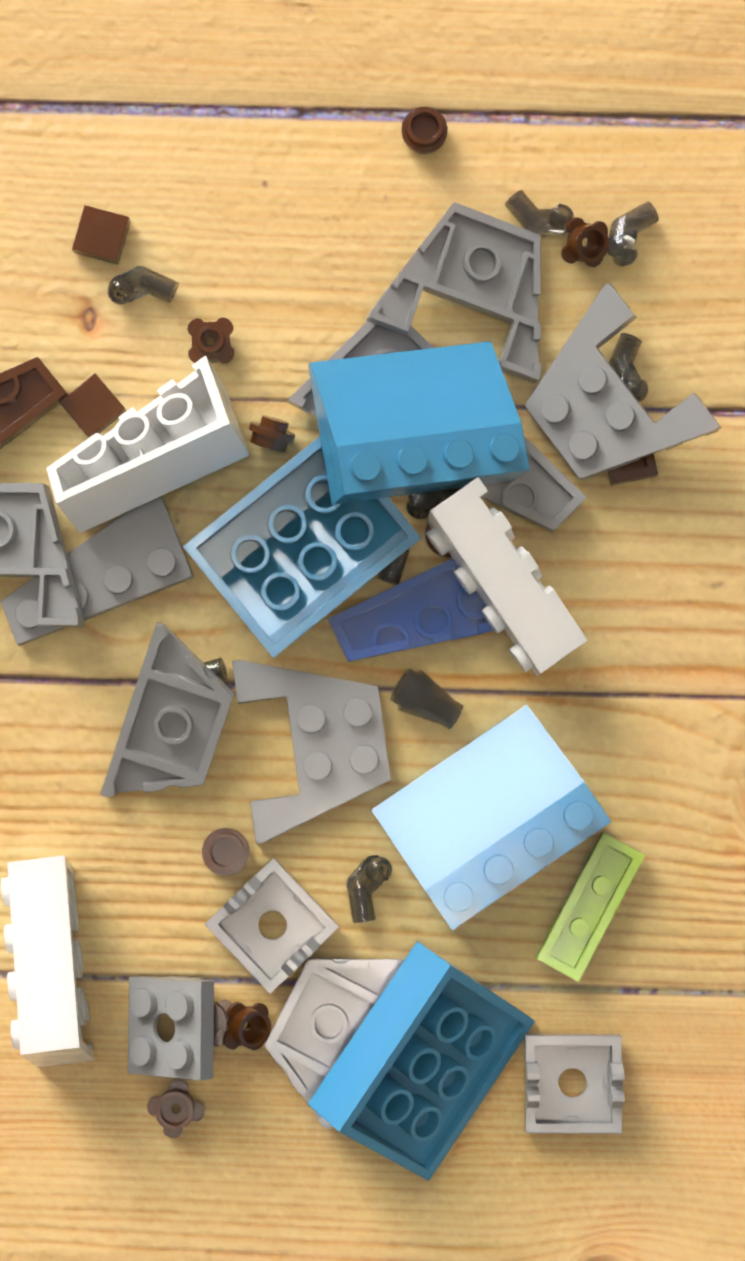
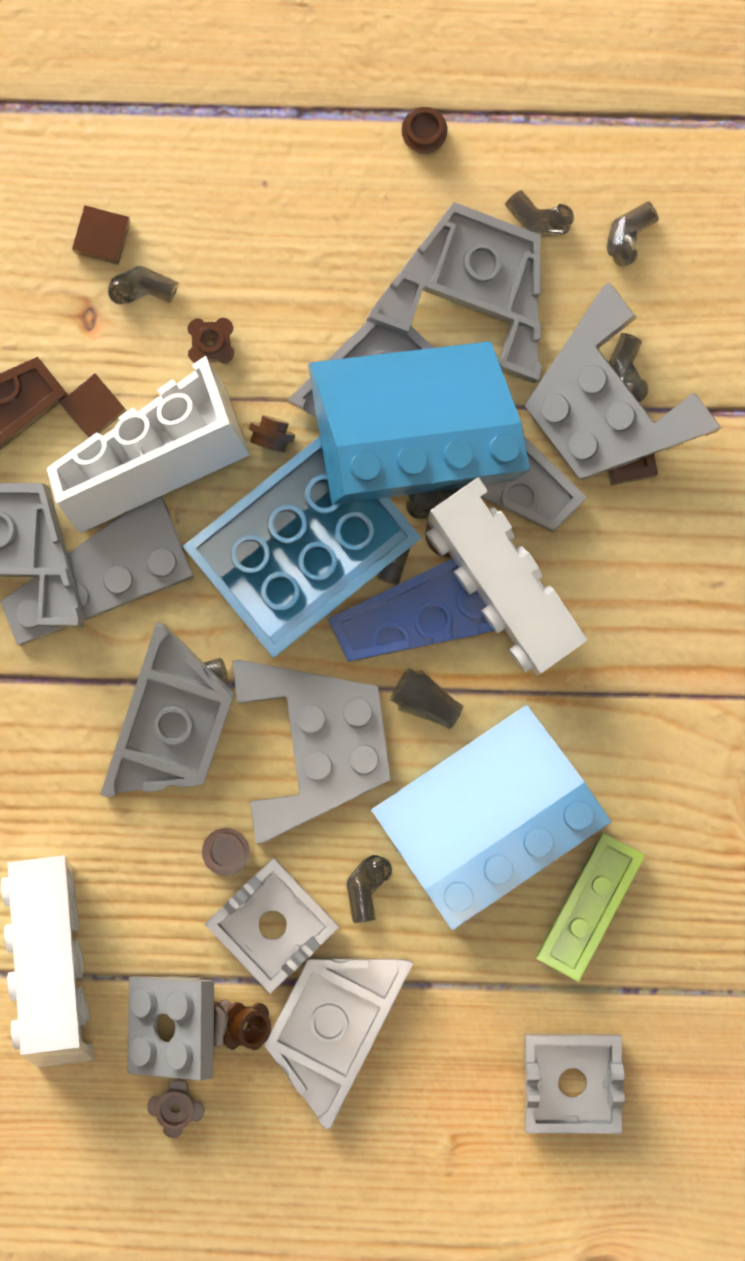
(420, 1062): dark azure slope -> none
(596, 245): reddish brown plate -> none

